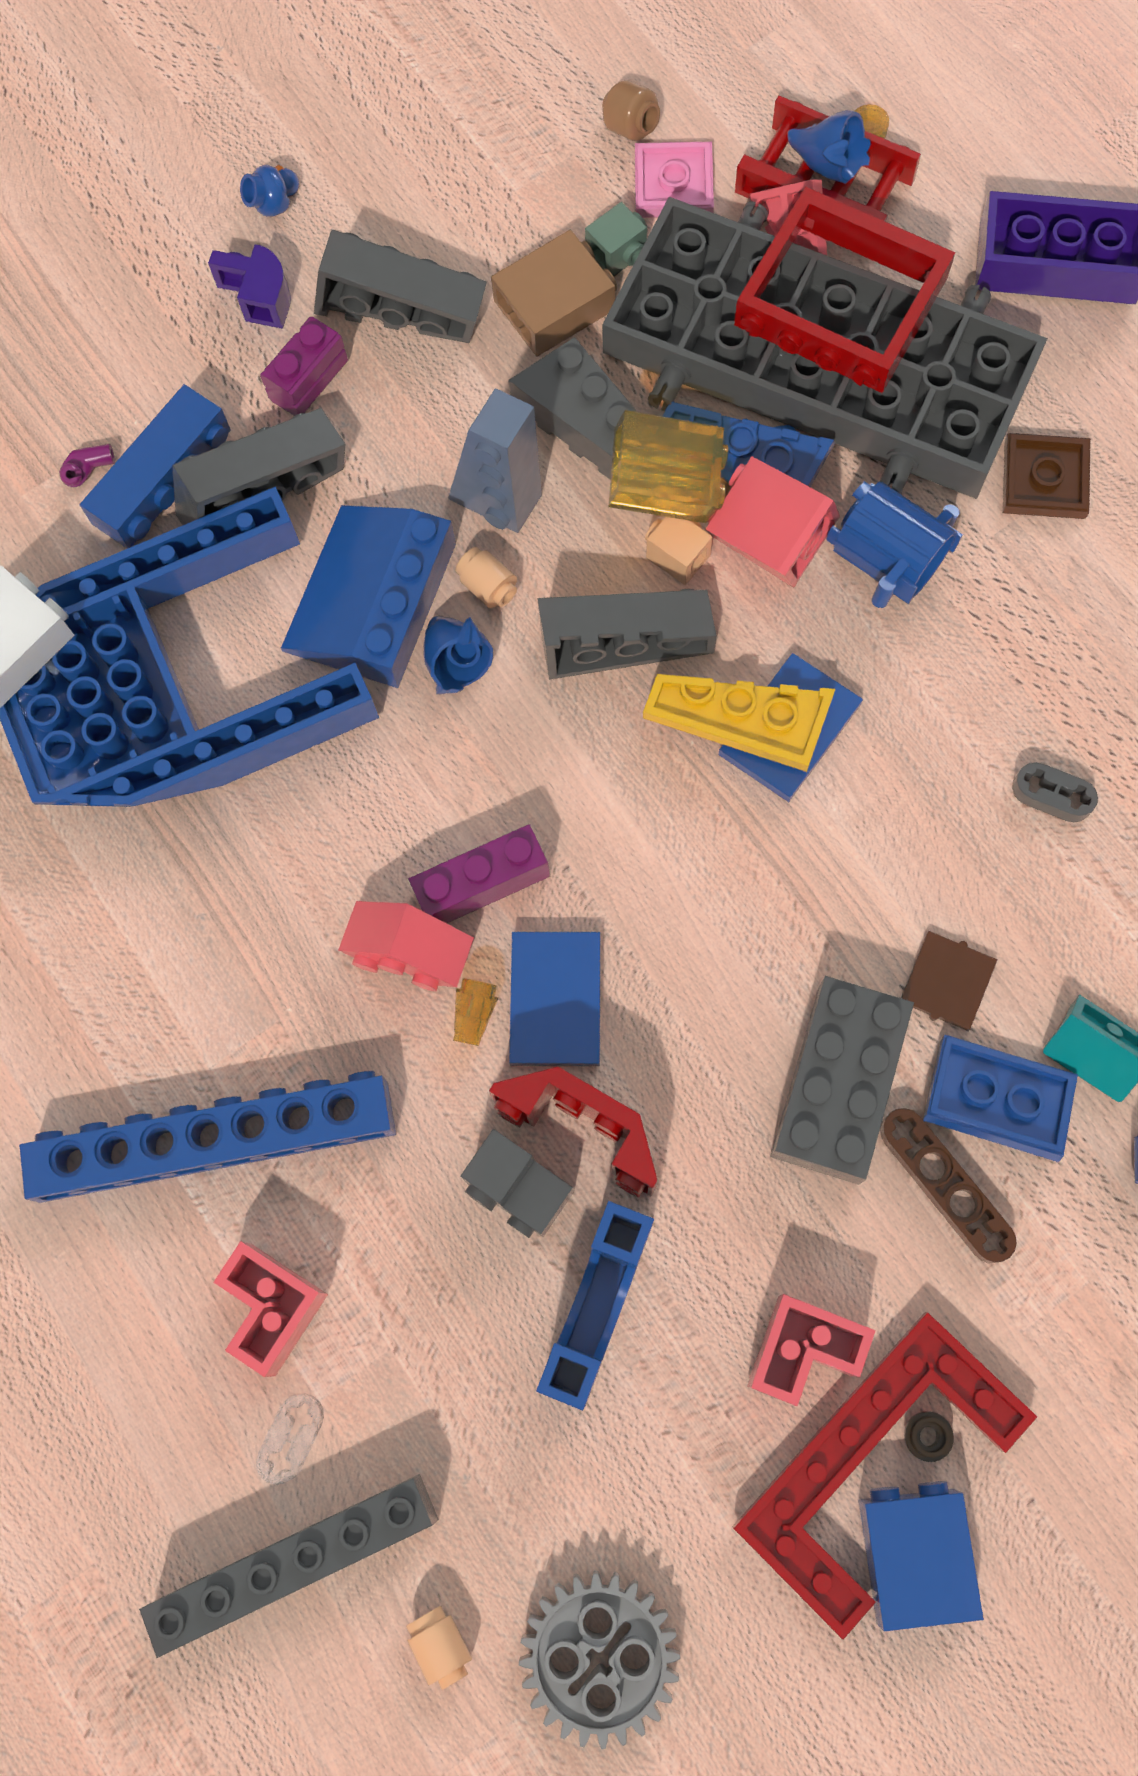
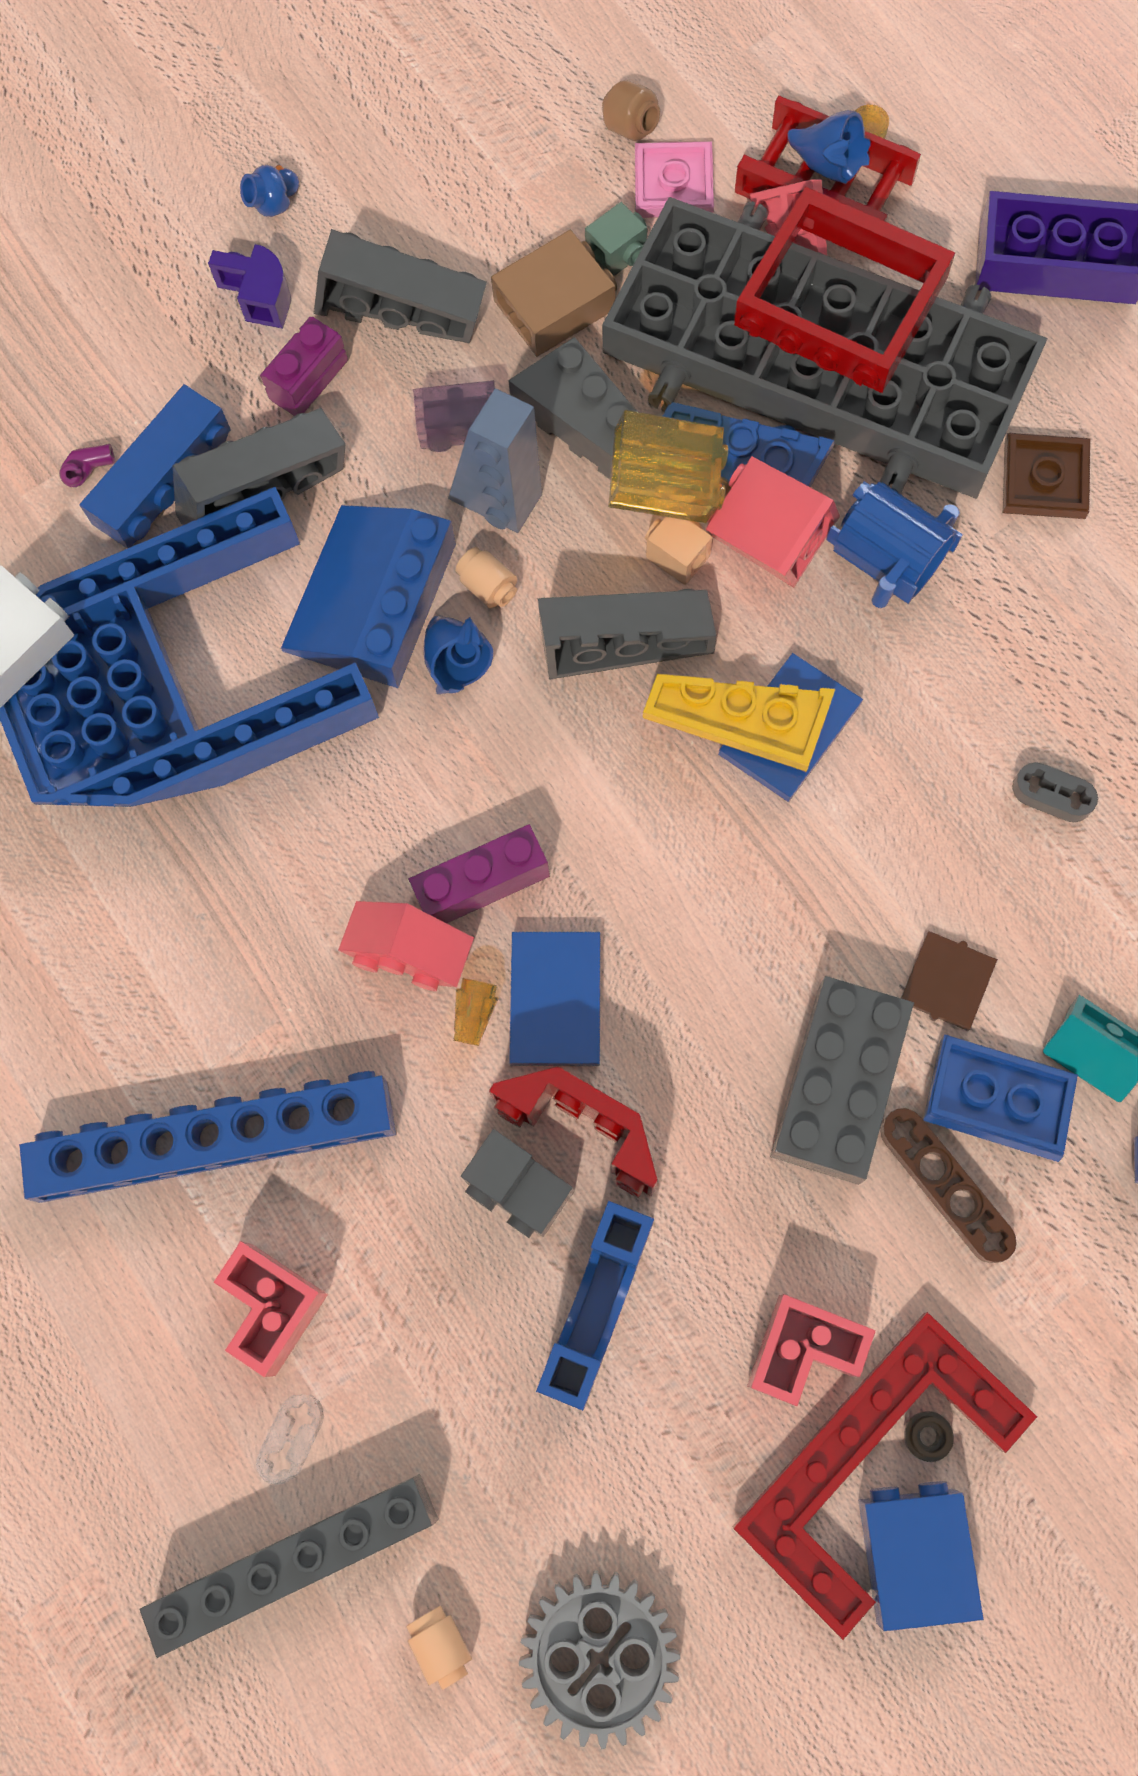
(448, 412): none -> clear purple brick

